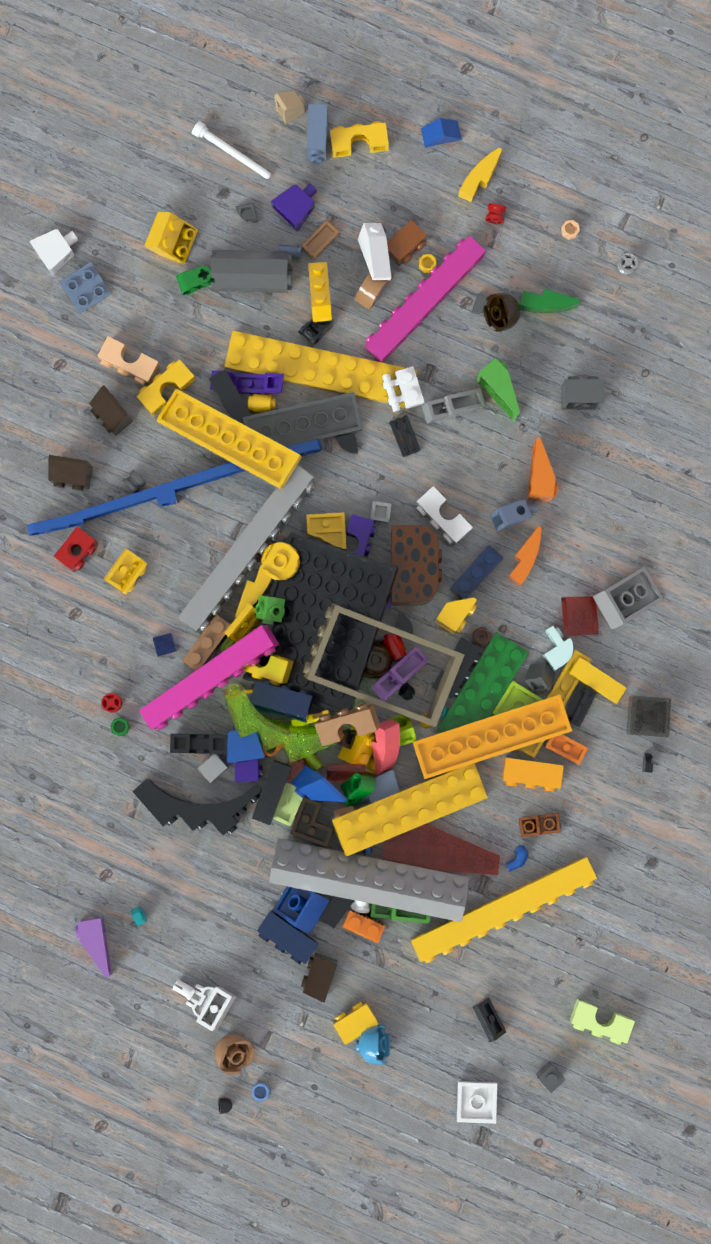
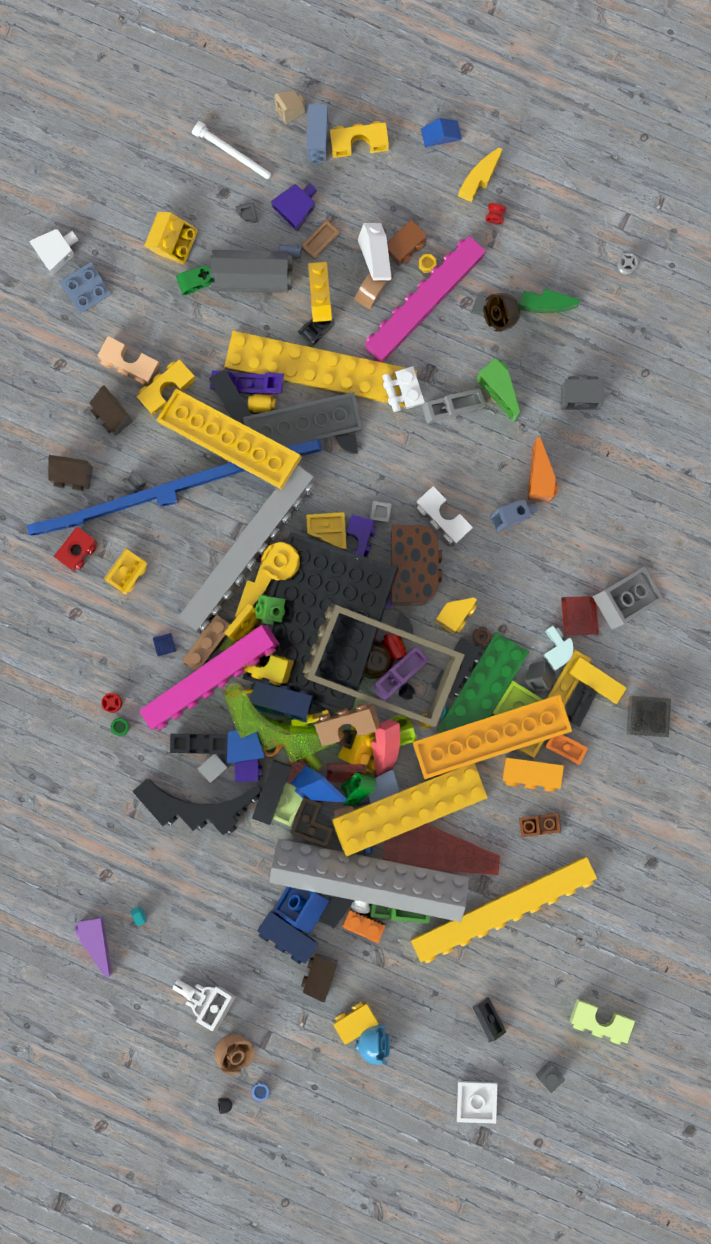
(399, 421): black tile -> none
(476, 573): dark blue arch -> none
(520, 859): blue arm -> none
(526, 557): orange slope -> none
(570, 229): light nougat tile -> none
(647, 765): black tile -> none

